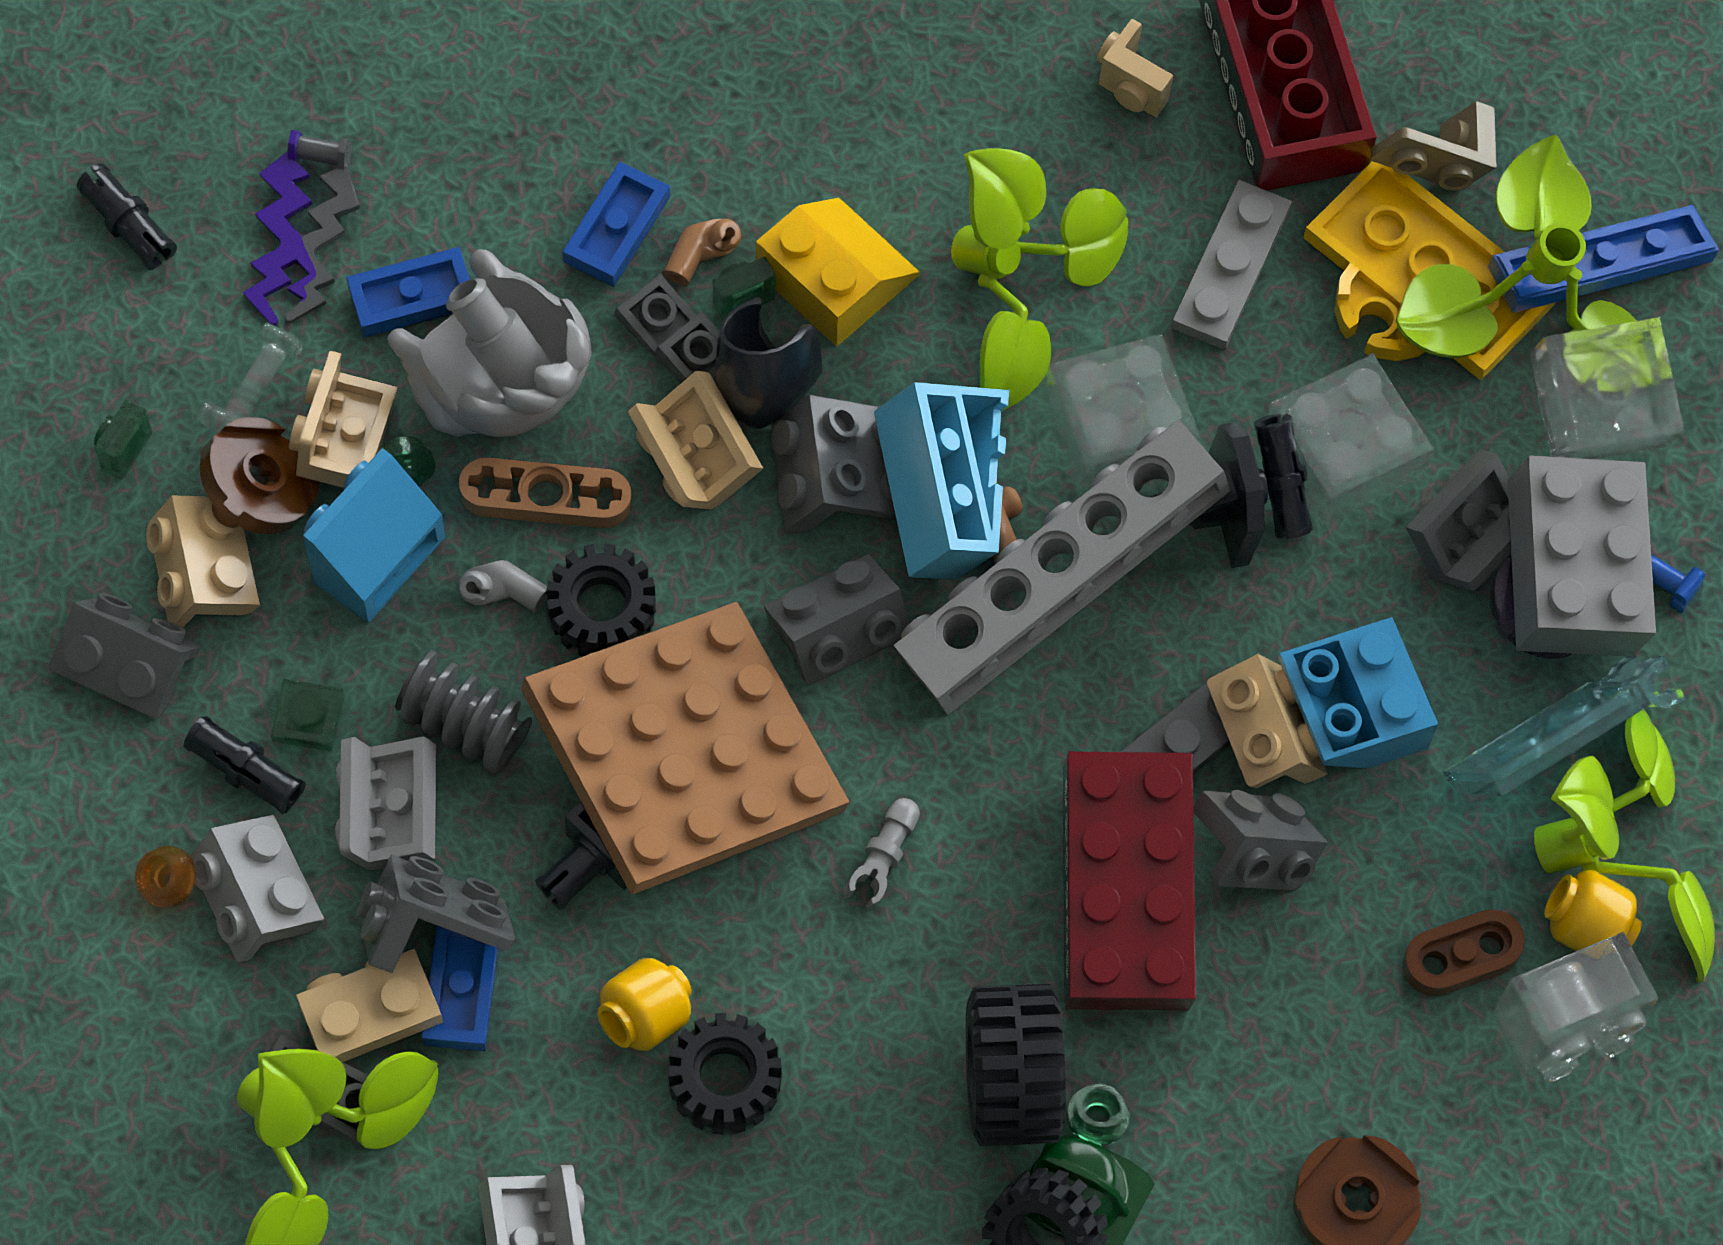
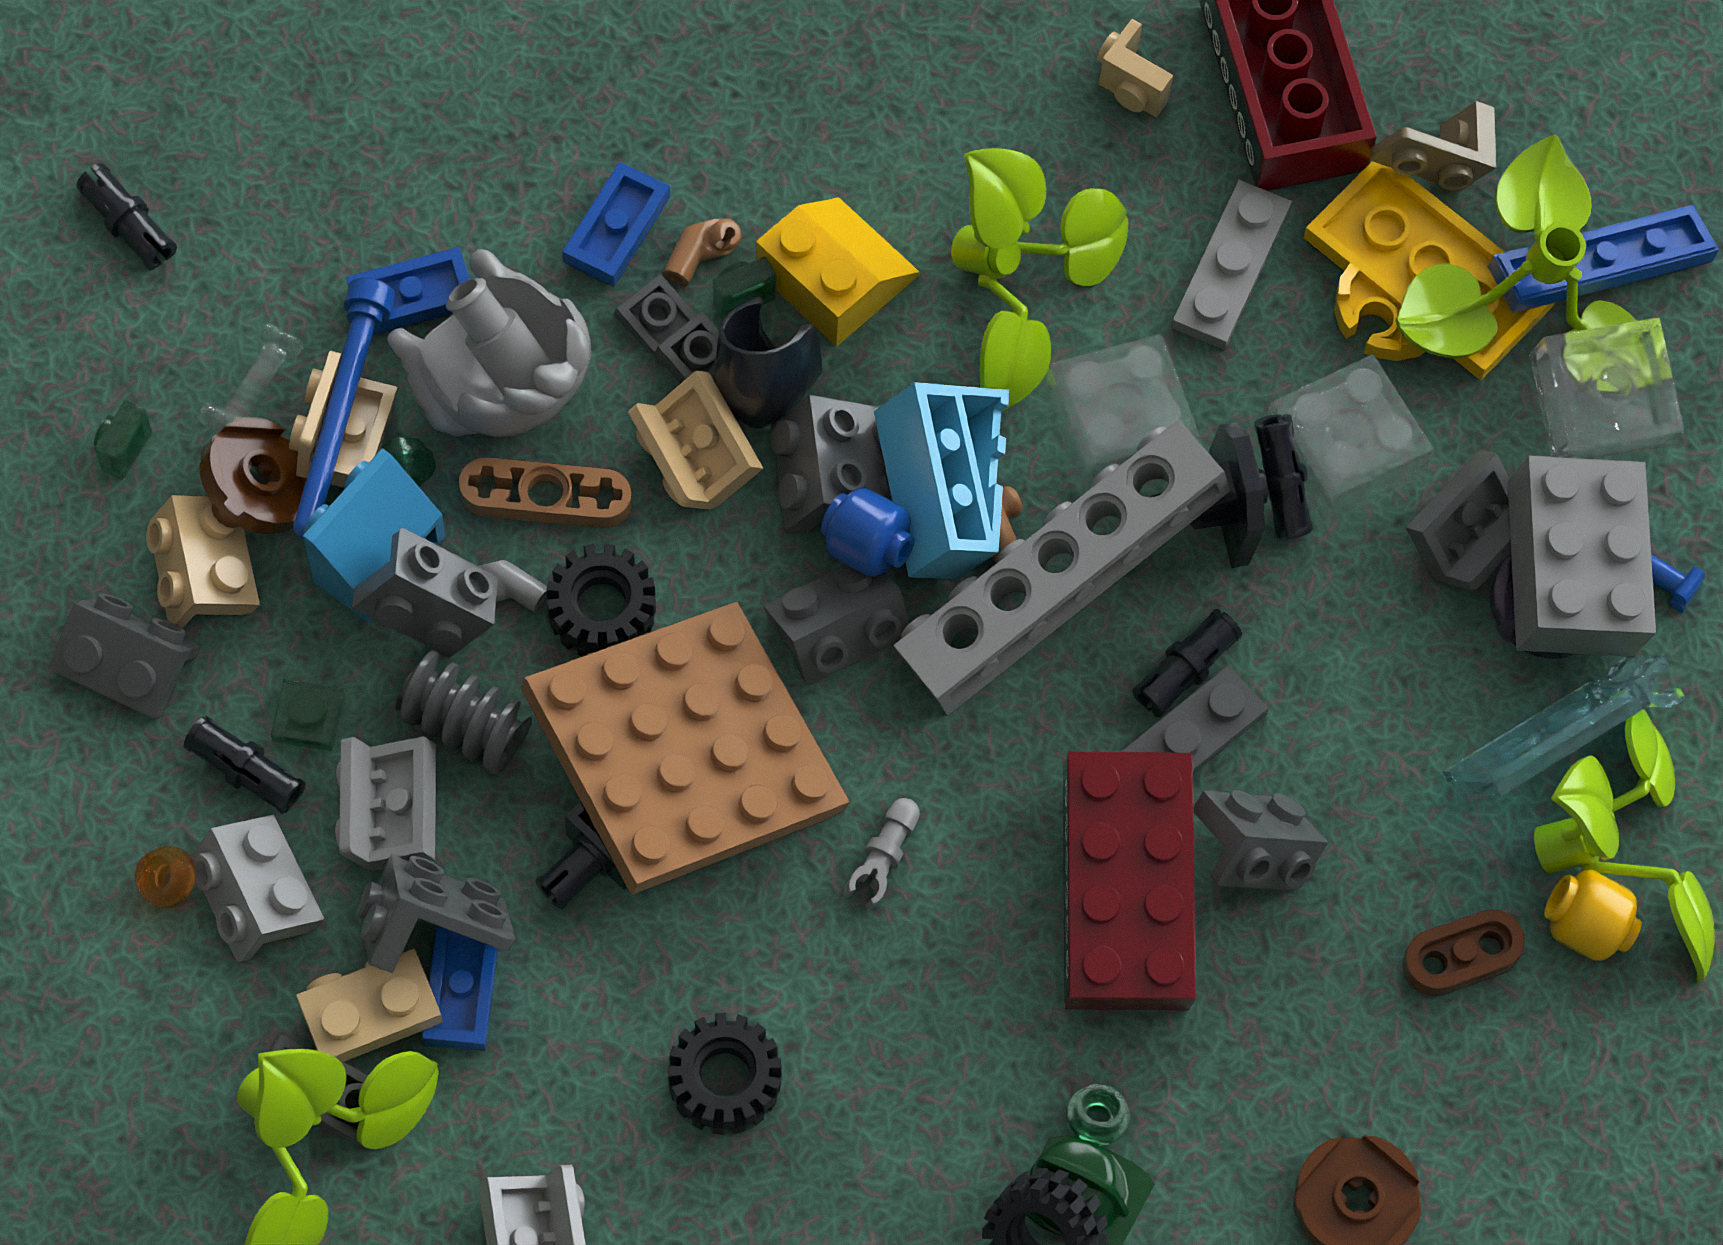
(293, 247): piece -> none
(367, 306): none -> blue piece
(429, 595): none -> dark grey bracket
(645, 1004): yellow head -> none
(867, 532): none -> blue head
(1015, 1064): black tyre -> none
(1187, 662): none -> black pin
(1264, 723): tan bracket -> none
(1360, 696): dark azure slope -> none
(1575, 1009): clear brick -> none

